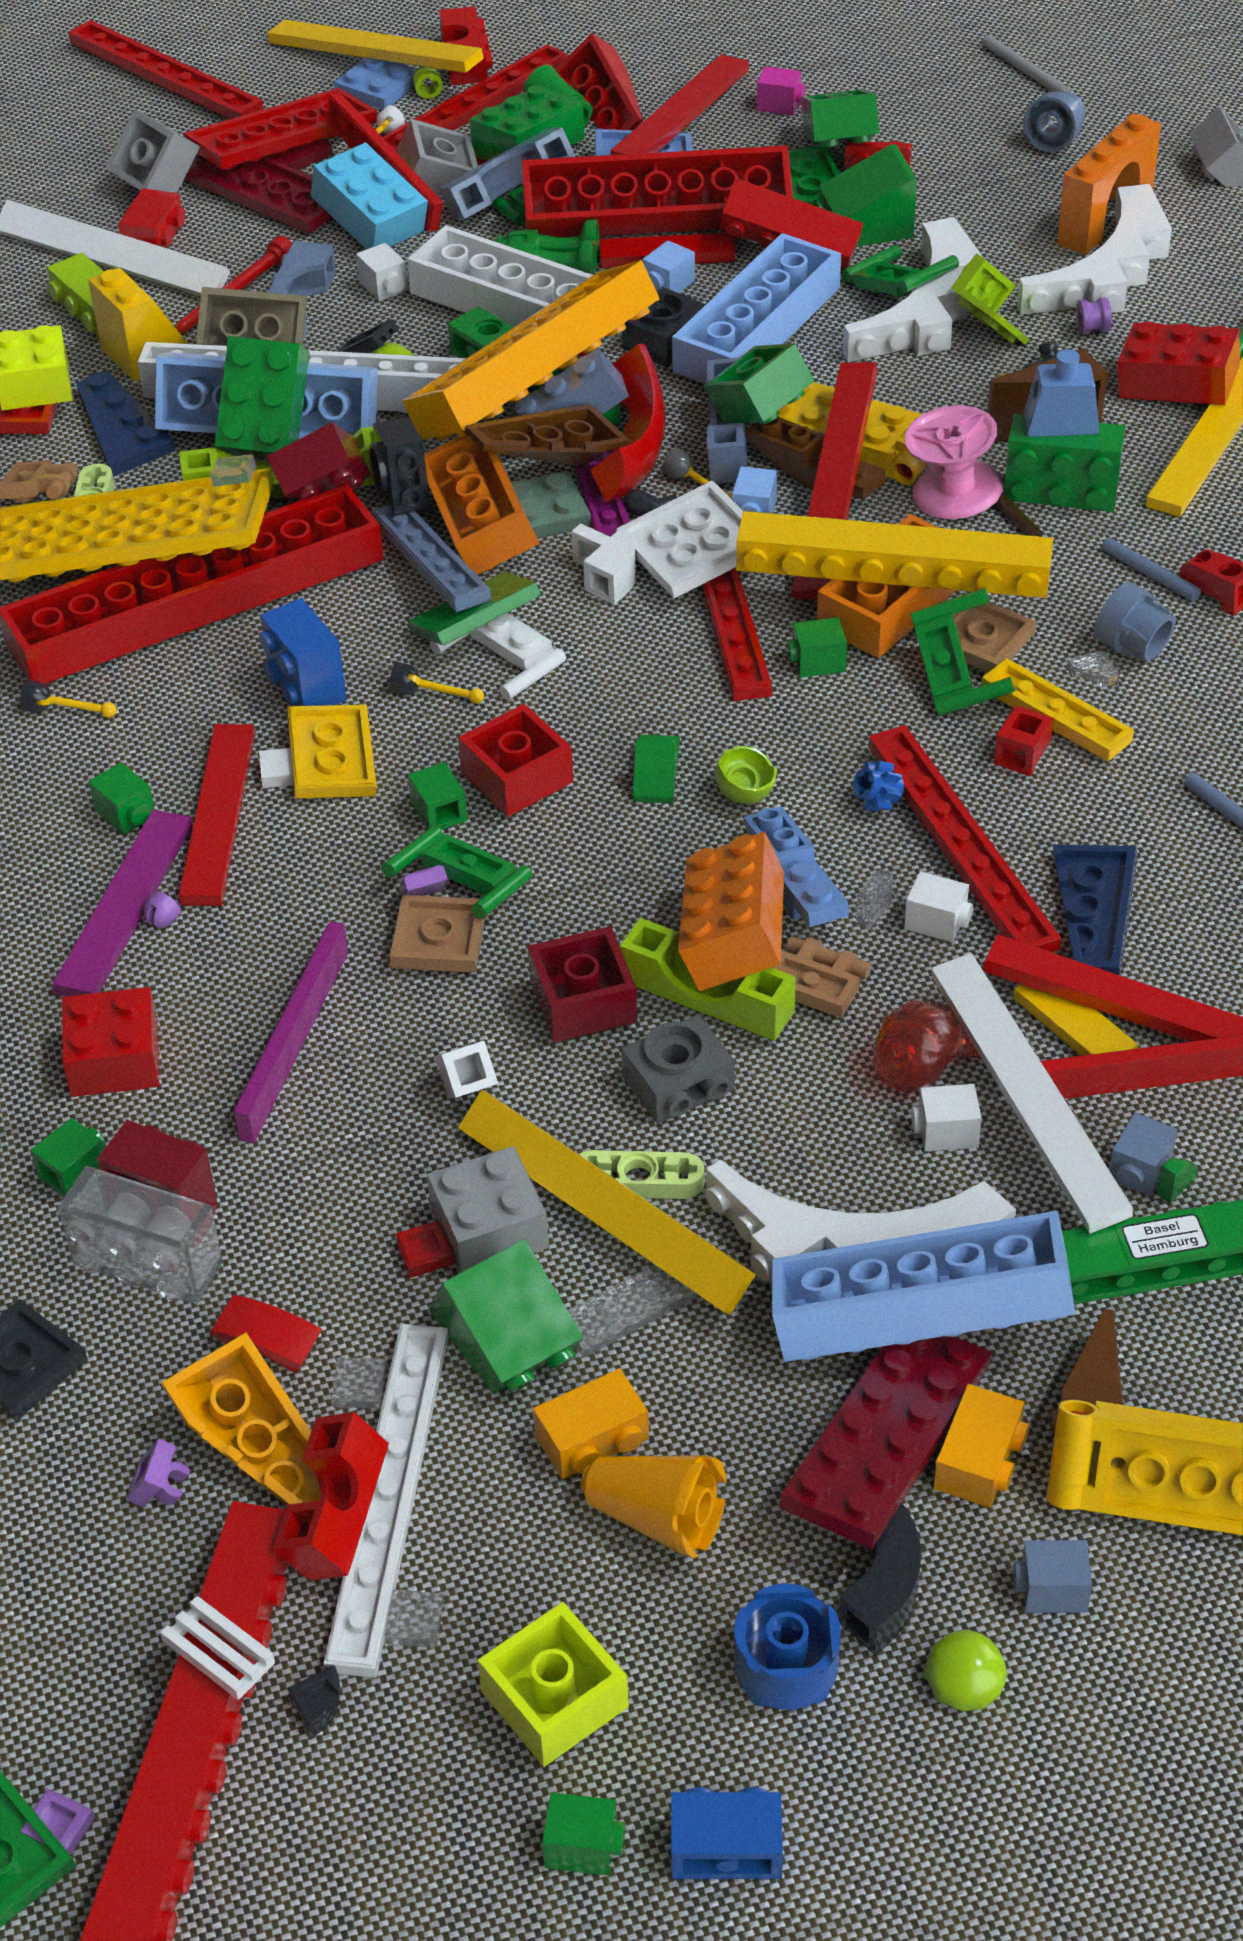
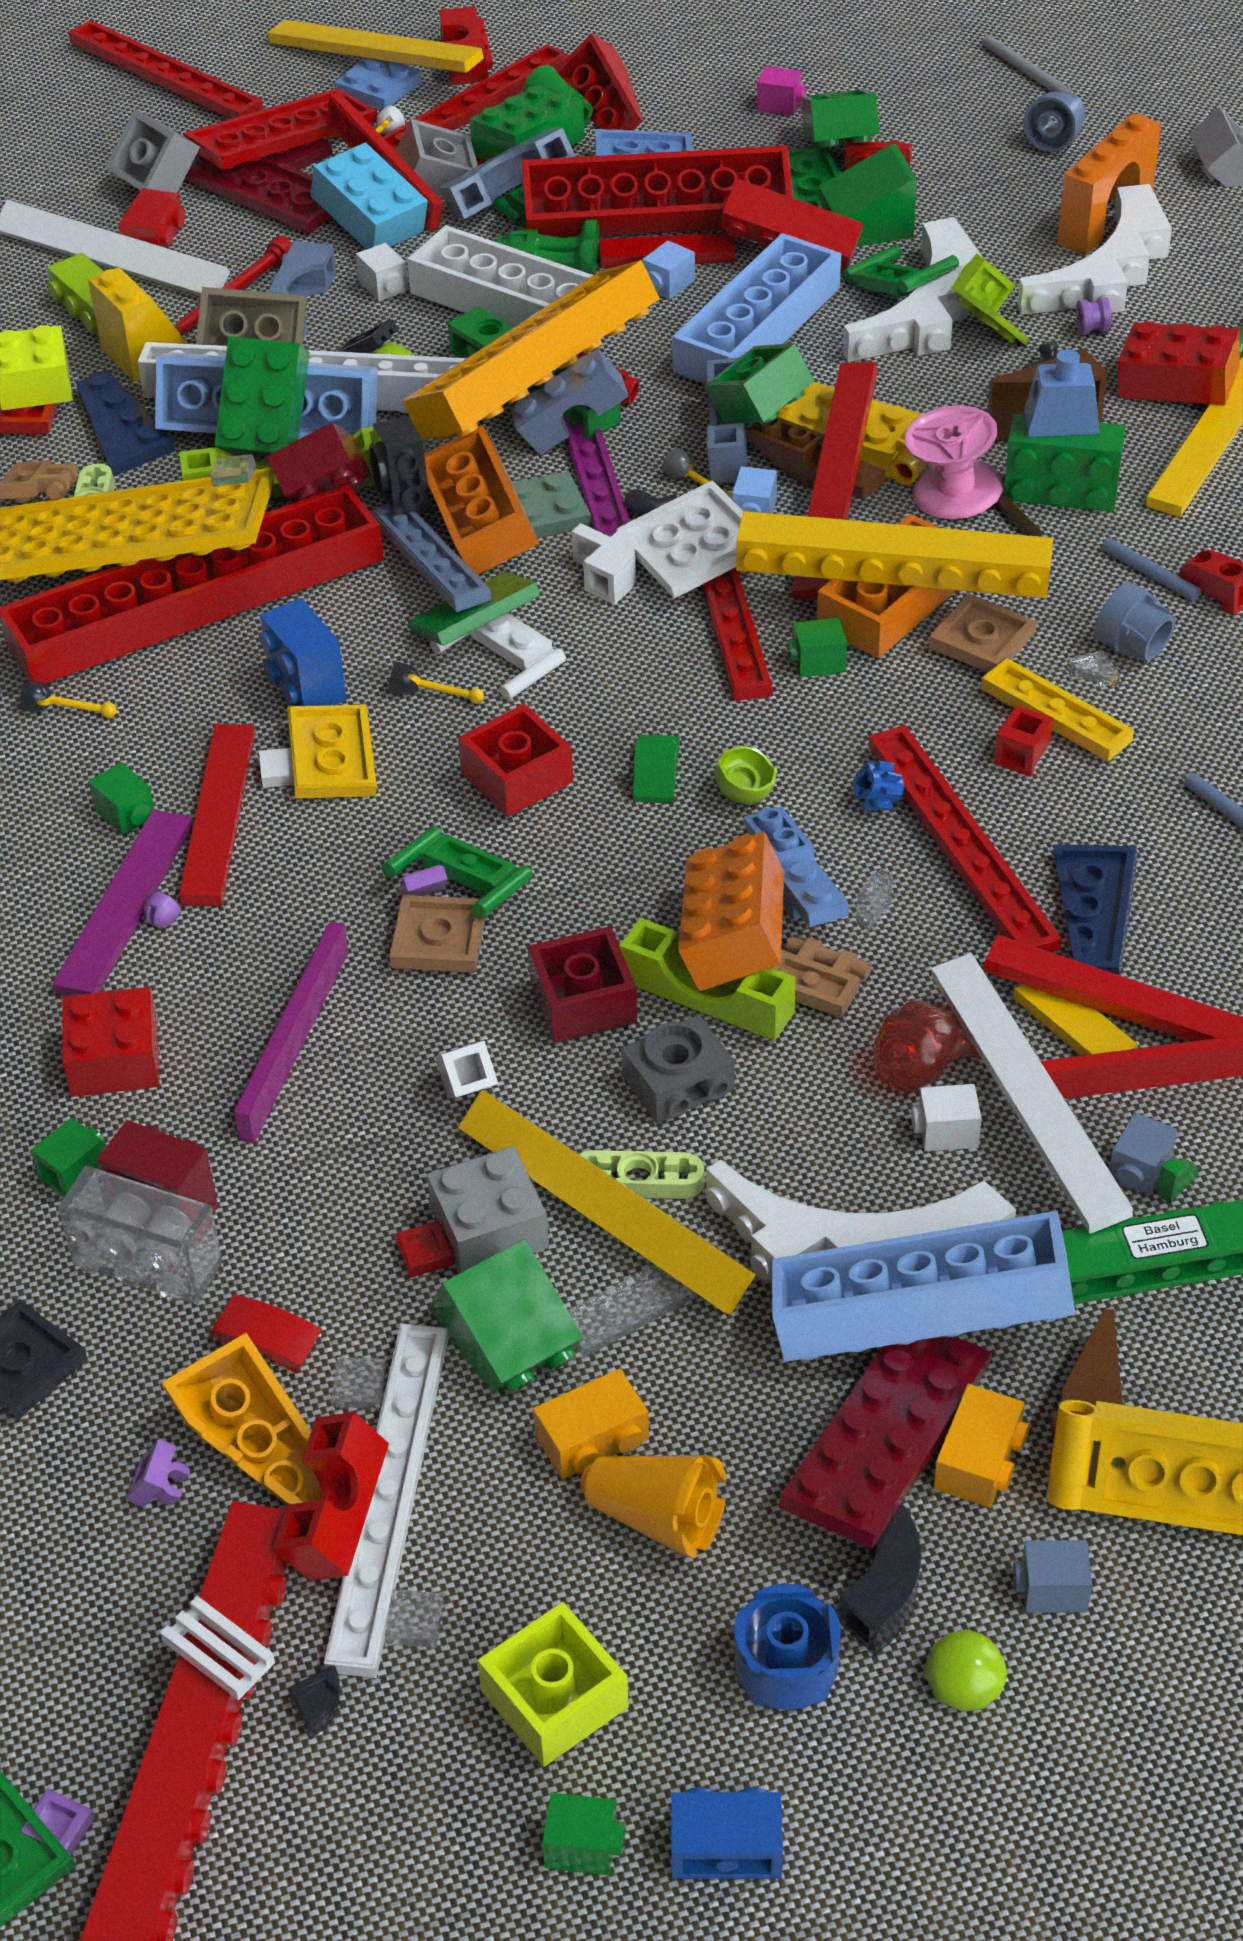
(420, 87): lime bush -> none
(437, 797): green brick -> none
(557, 436): reddish brown wedge -> none
(645, 430): red brick -> none
(660, 324): black brick -> none
(683, 107): red tile -> none
(937, 907): white brick -> none
(945, 656): green plate -> none

